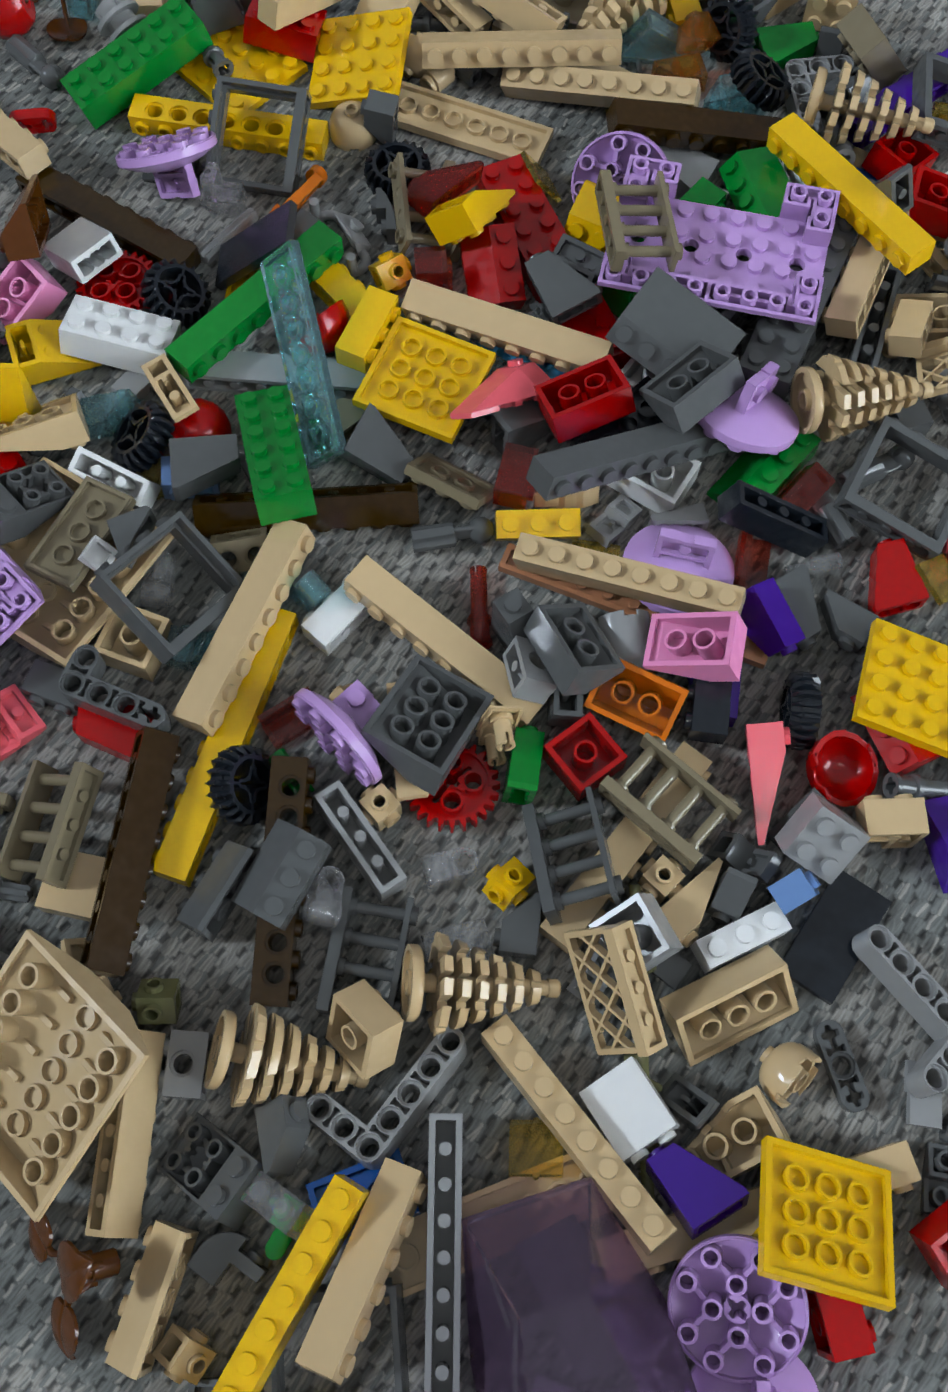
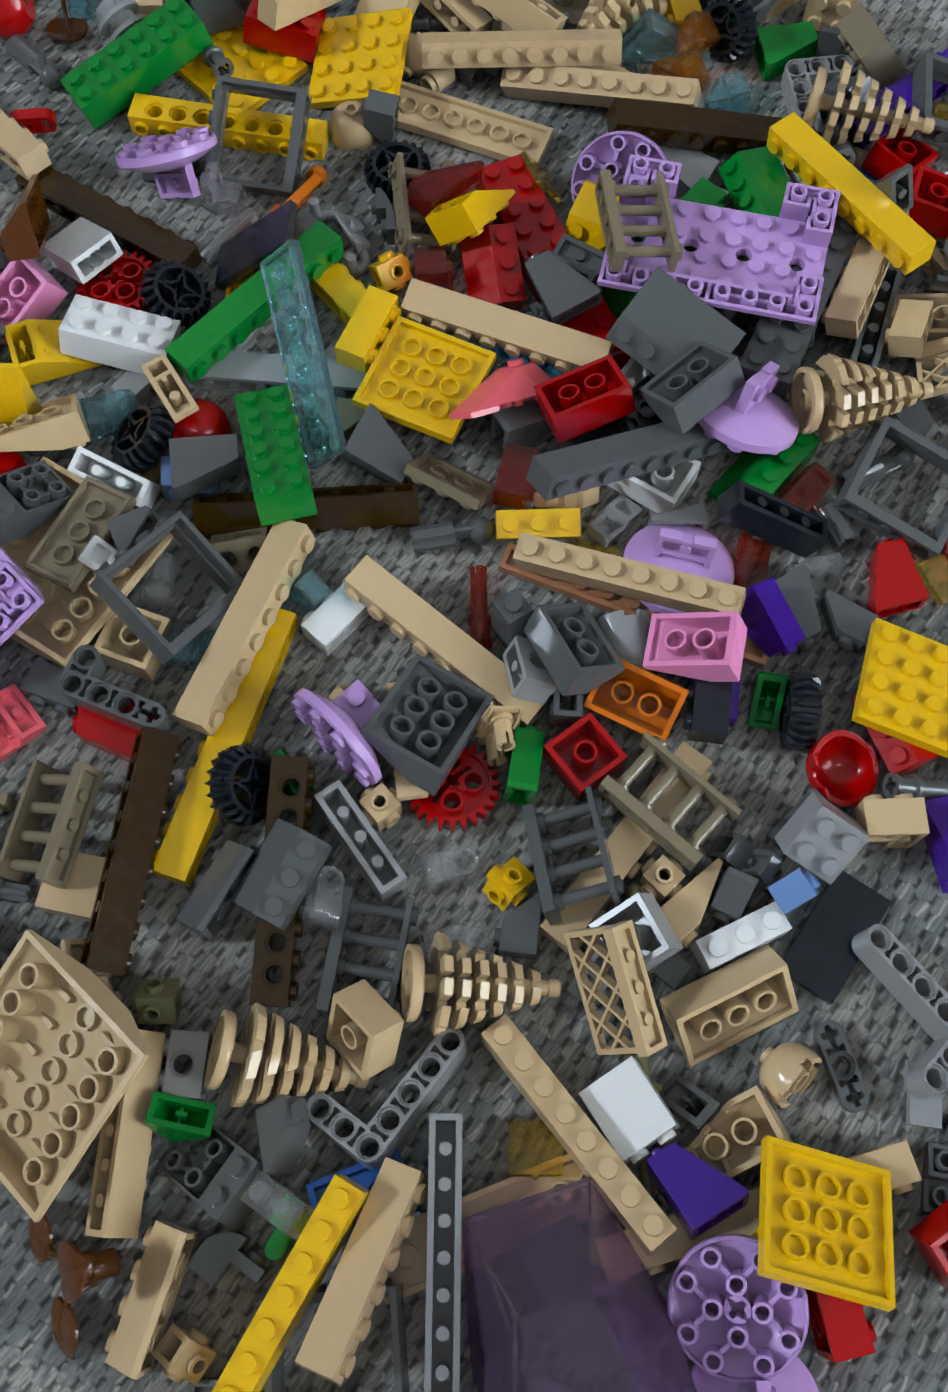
(179, 1117): none -> green slope
(282, 724): clear red panel -> none
(332, 324): red cylinder -> none
(760, 79): black gear -> none
(765, 757): coral wedge -> none
(766, 700): none -> green slope

